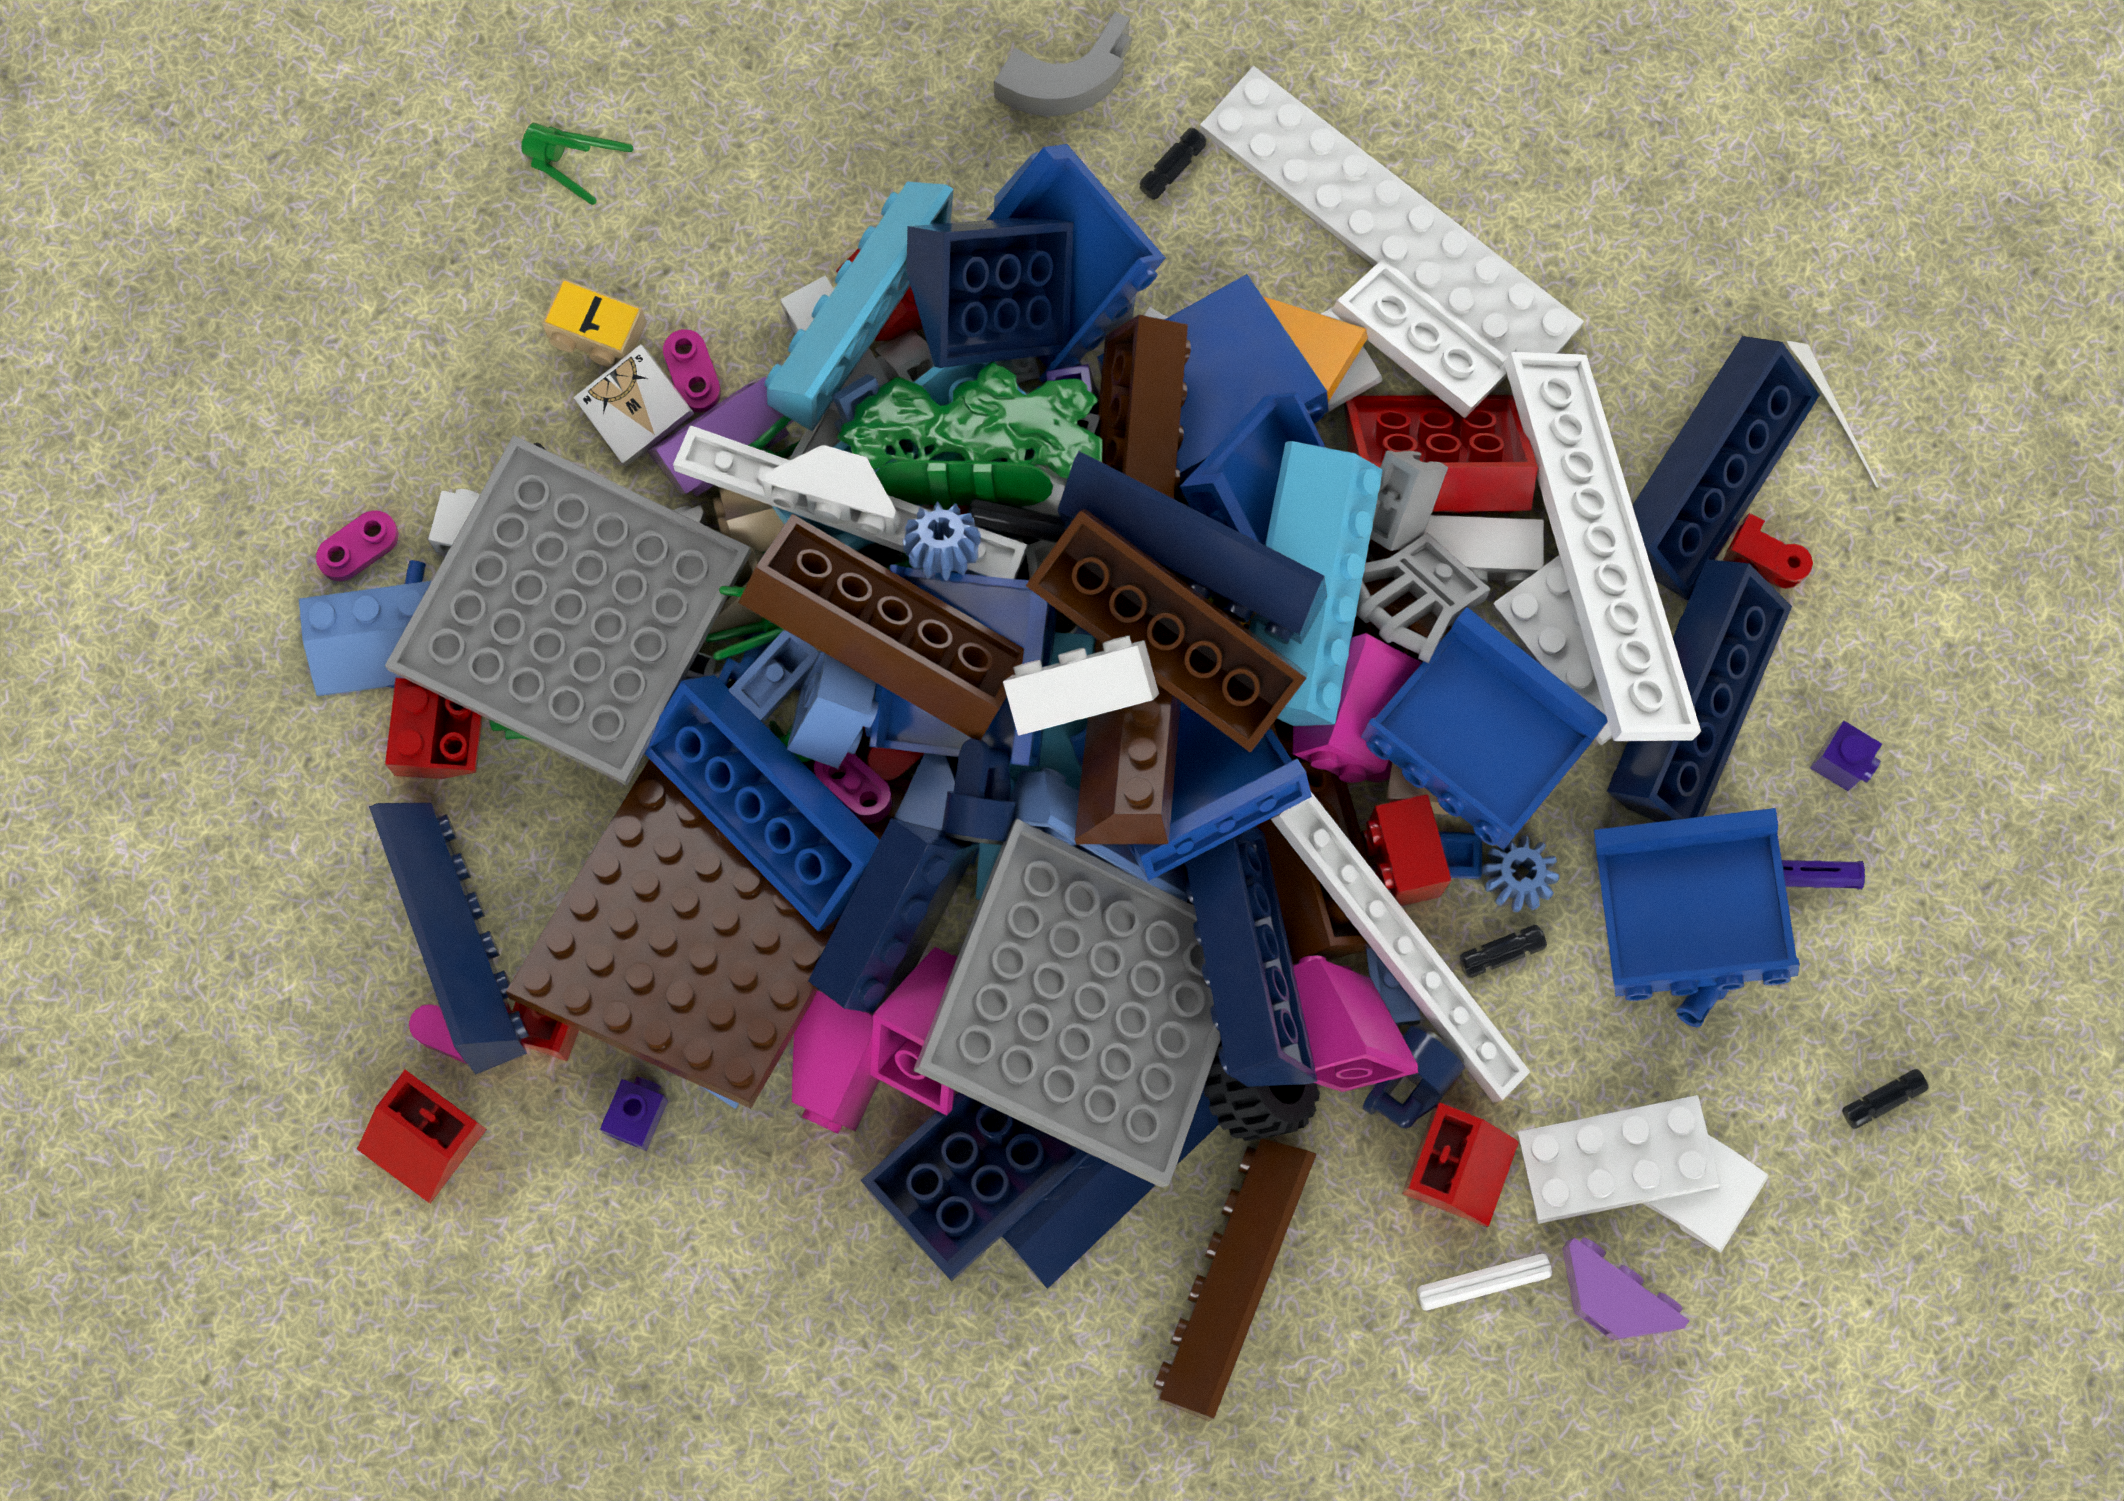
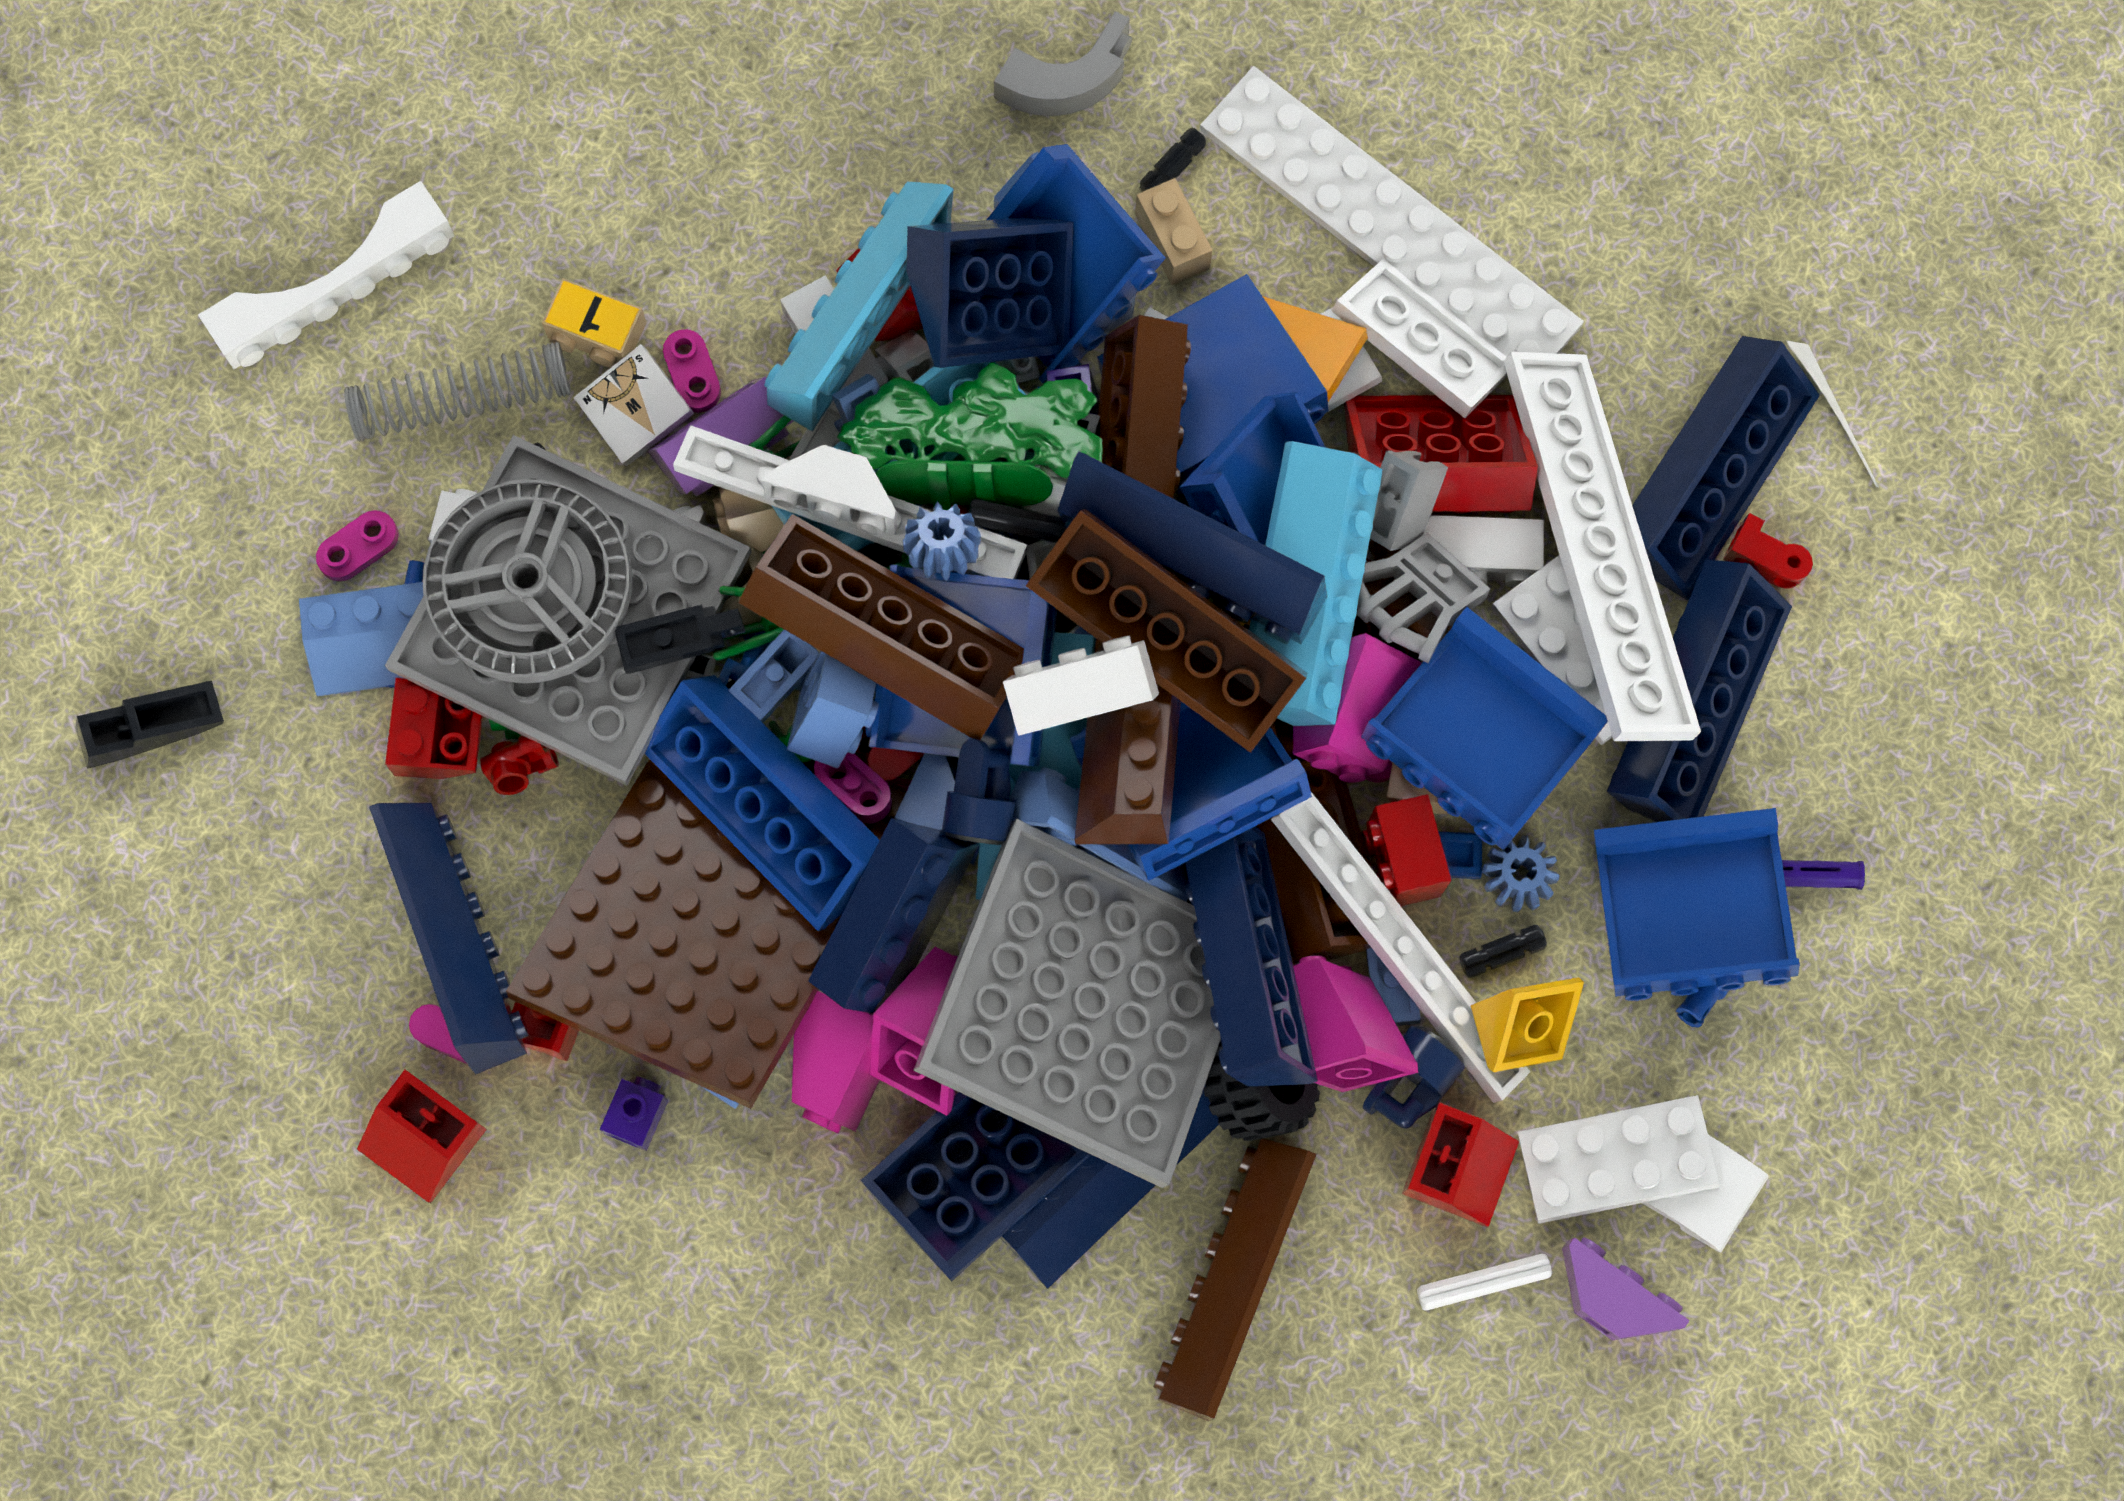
(147, 723): none -> black slope
(252, 323): none -> white arch
(512, 762): none -> red plate
(524, 547): none -> light grey piece
(548, 145): green plant -> none
(553, 362): none -> light grey piece
(675, 636): none -> black hinge
(1173, 230): none -> tan brick
(1527, 1023): none -> yellow slope
(1847, 756): dark purple brick -> none
(1885, 1098): black axle -> none

